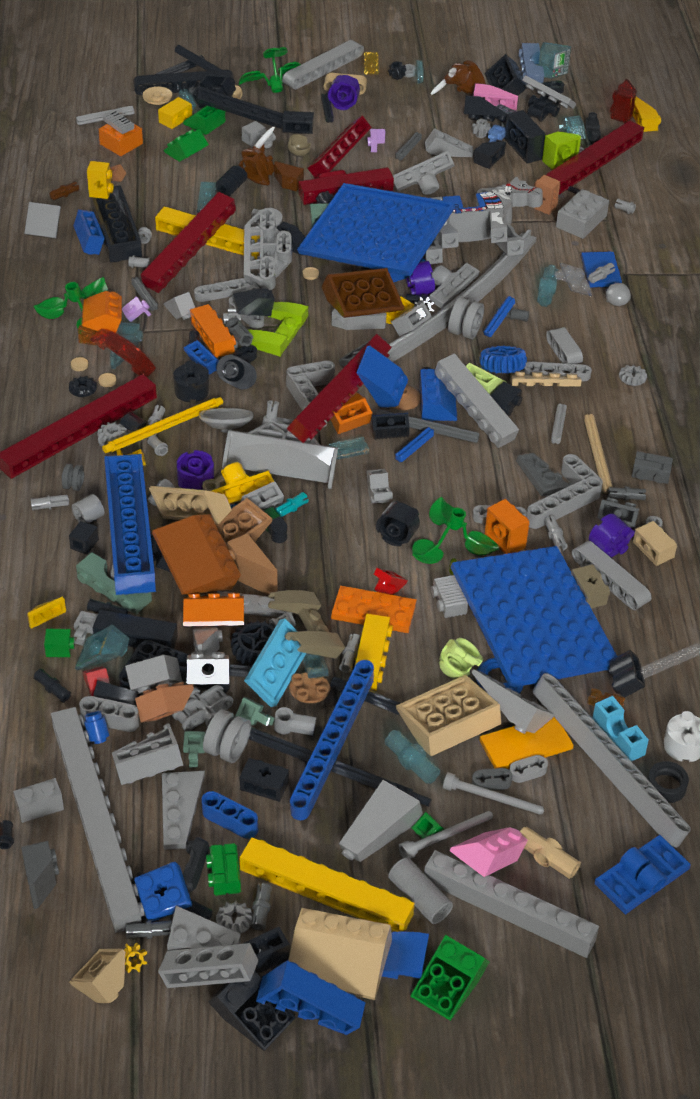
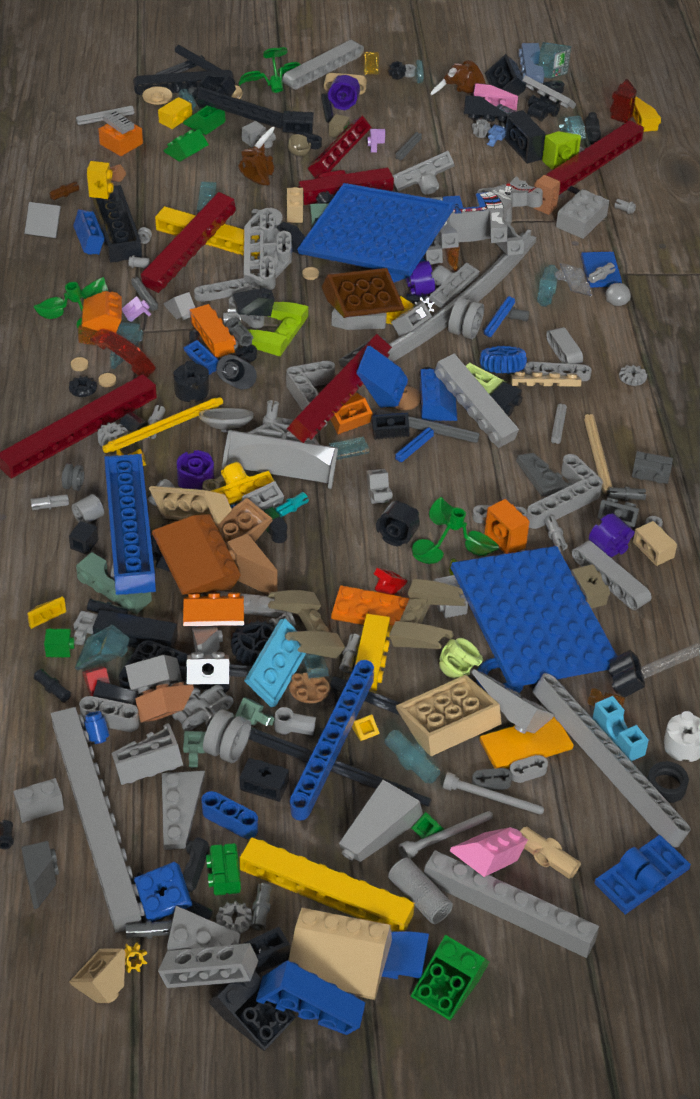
(160, 448): light grey pin -> none
(231, 180): black piece -> none
(288, 175): reddish brown slope -> none
(295, 205): none -> tan brick
(315, 140): none -> black beam
(338, 124): none -> dark tan brick
(365, 727): none -> yellow slope
(410, 630): none -> dark tan wedge
(440, 142): light grey slope -> none
(453, 257): none -> clear orange slope
(489, 153): black slope -> none

